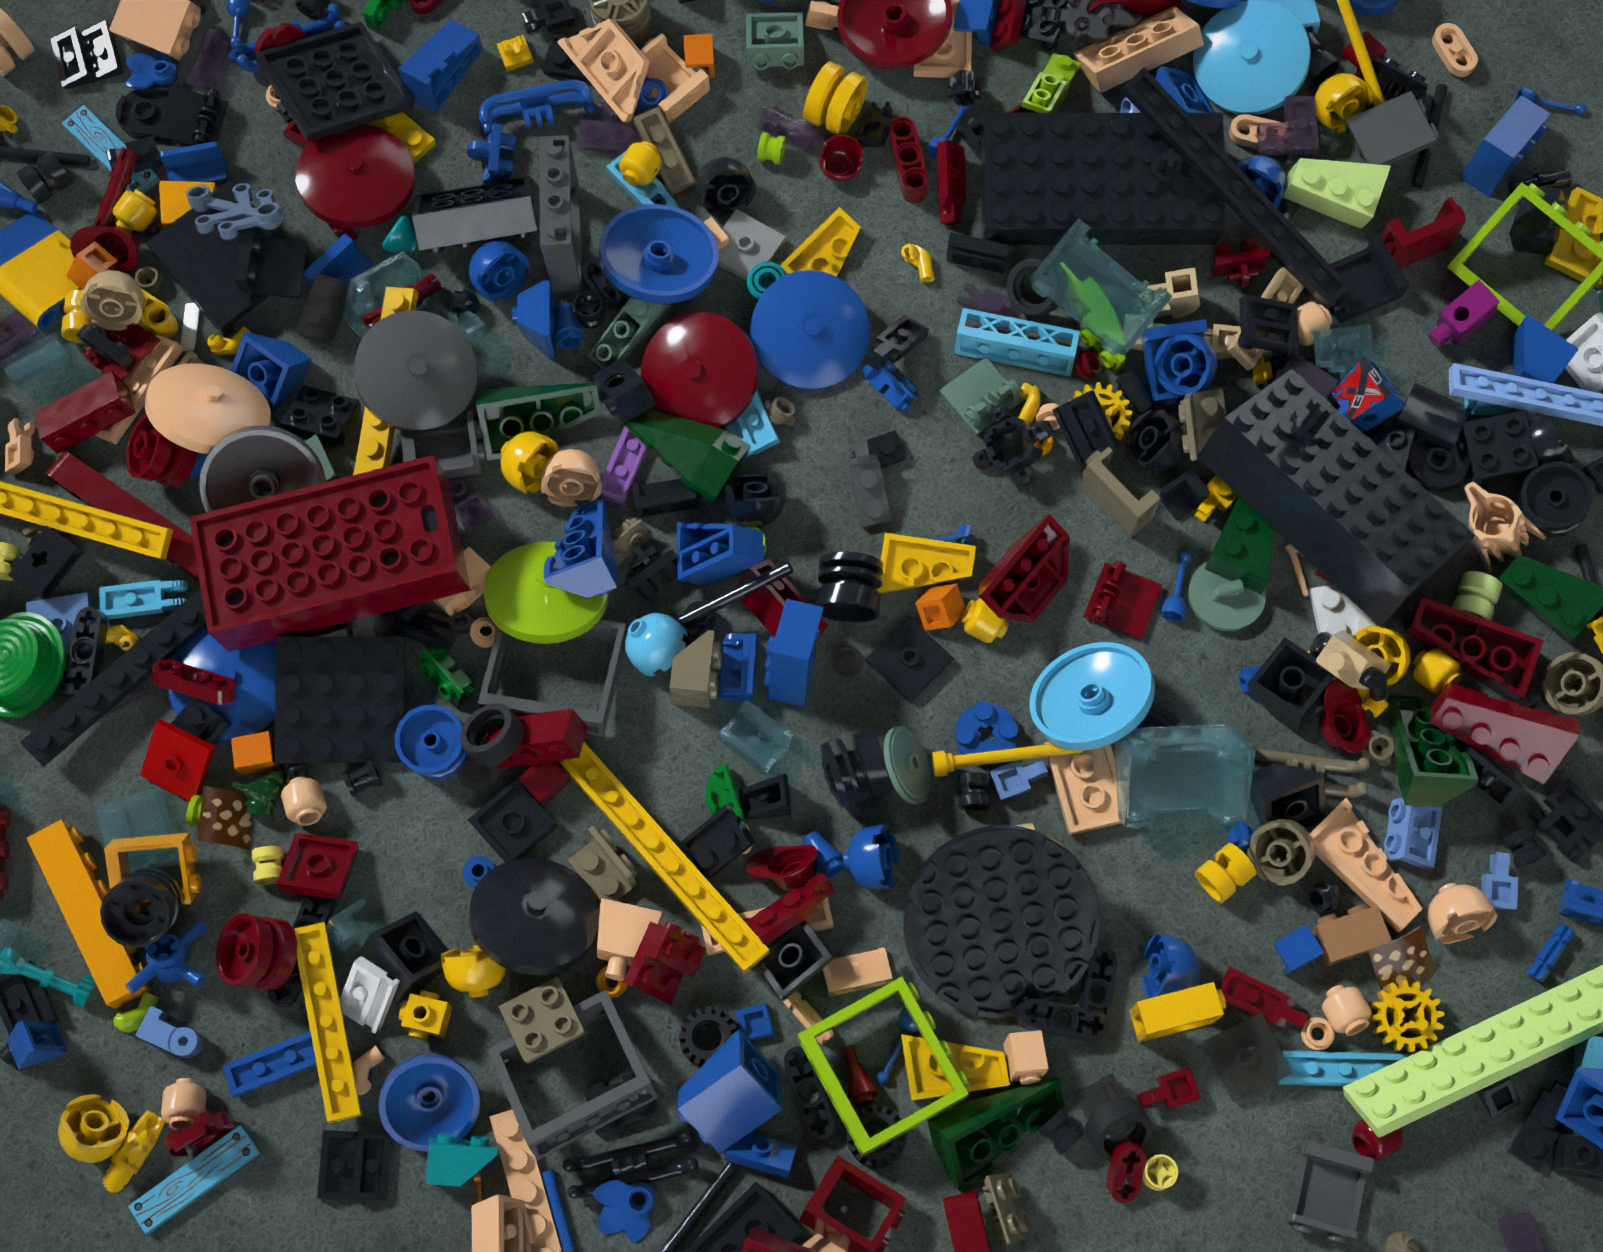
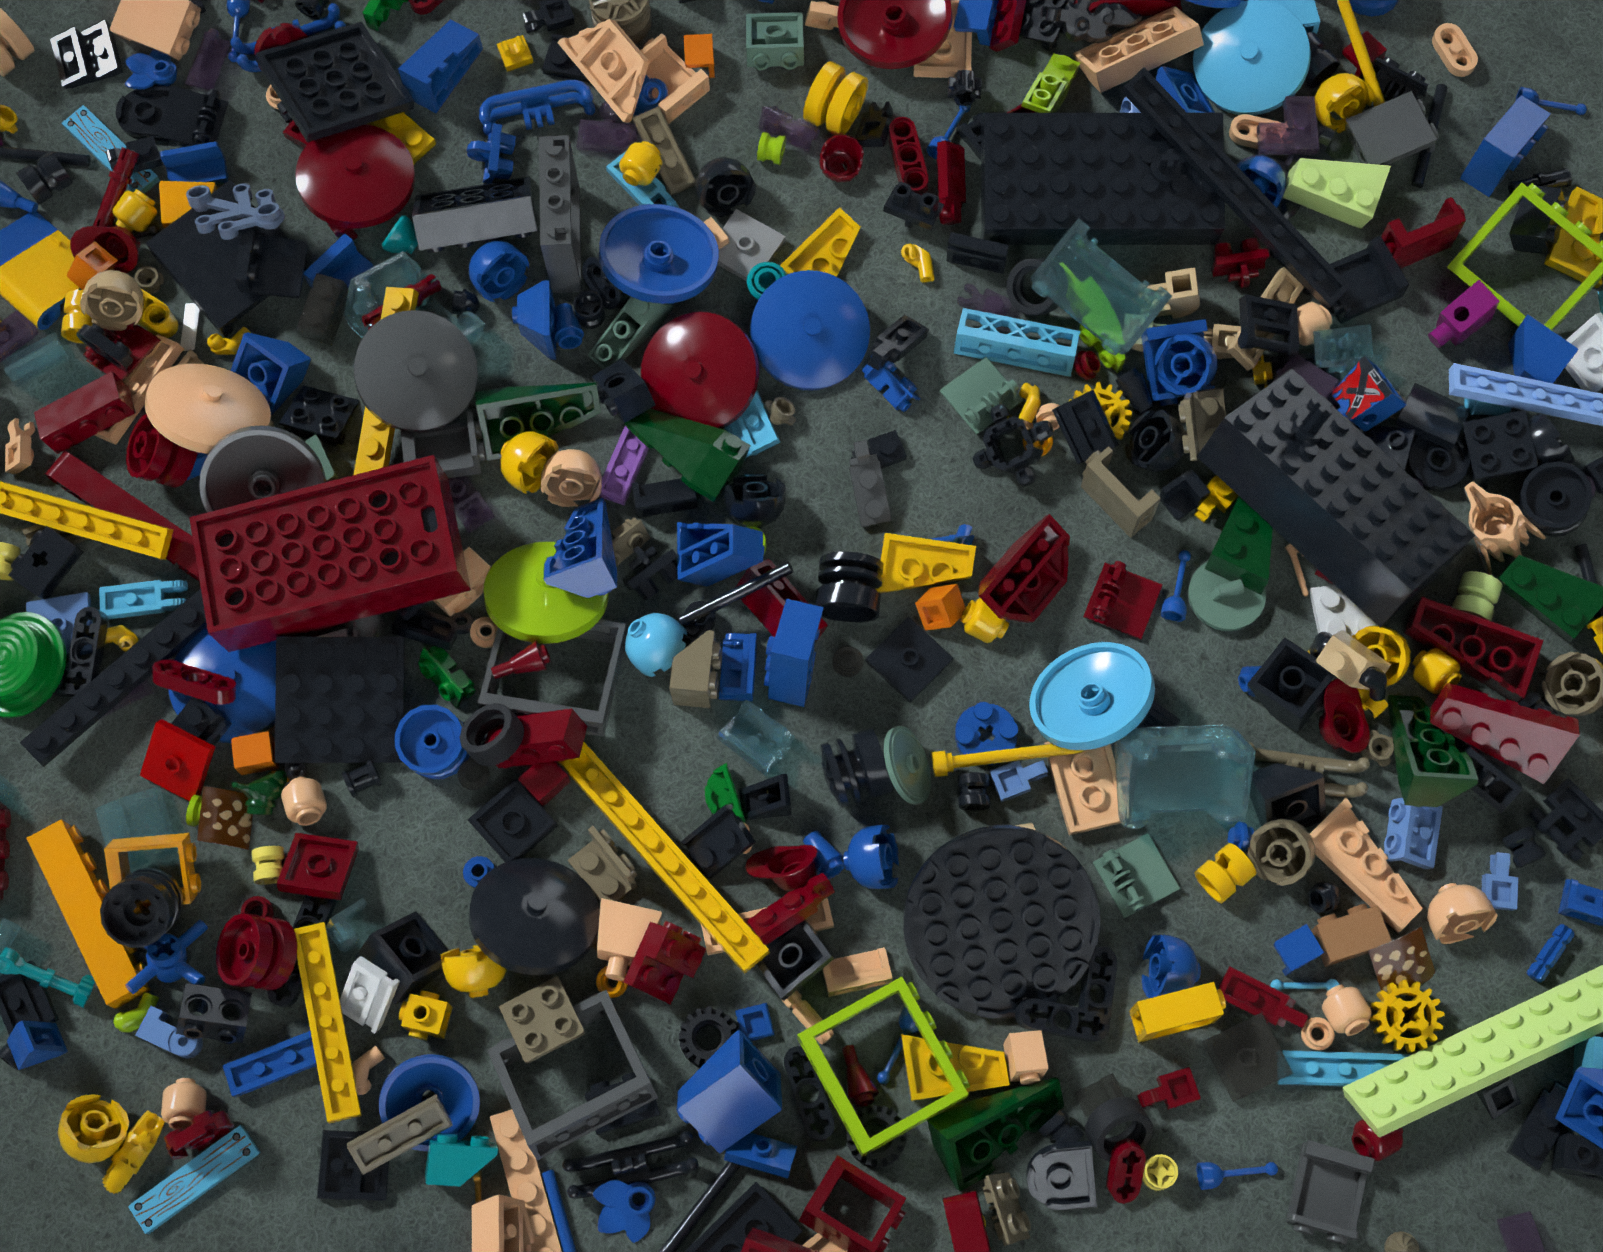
(214, 1005): none -> black brick
(258, 901): none -> dark red plate
(399, 1134): none -> dark tan tile
(528, 660): none -> dark red cone
(913, 207): none -> black hips
(1063, 1176): none -> tile
(1135, 875): none -> sand green hinge
(1211, 1175): none -> blue hinge
(1279, 985): none -> medium azure hinge

